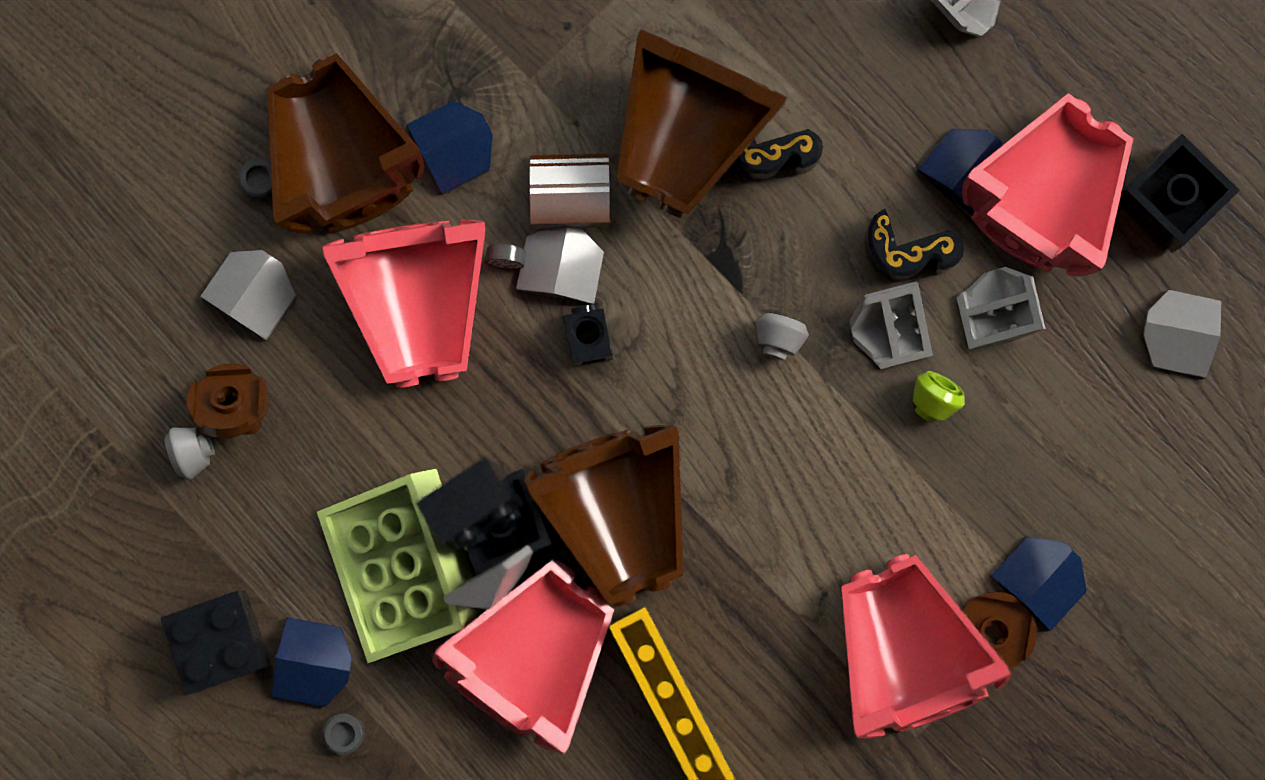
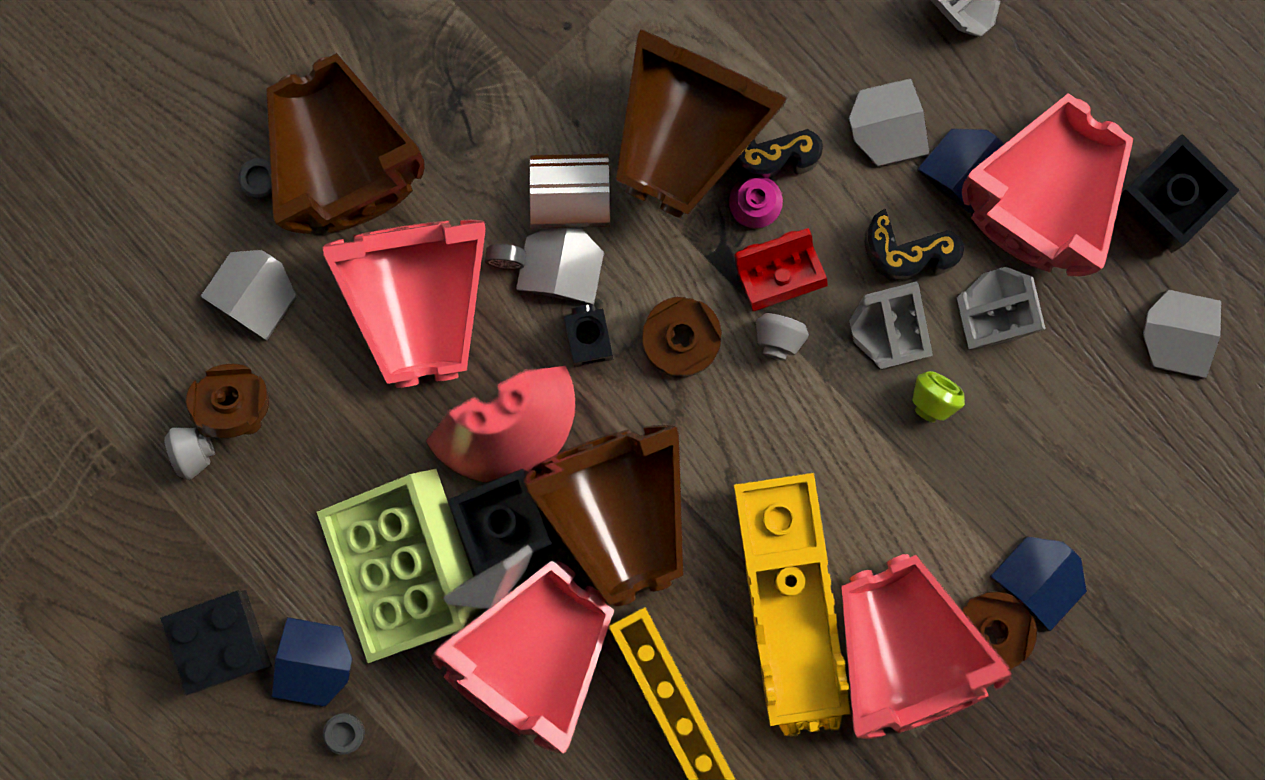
(453, 144): dark blue slope -> none
(472, 506): black brick -> none
(513, 432): none -> coral cone
(687, 314): none -> reddish brown plate
(766, 207): none -> dark pink cone
(780, 269): none -> red bracket
(792, 603): none -> yellow piece
(889, 123): none -> light grey slope

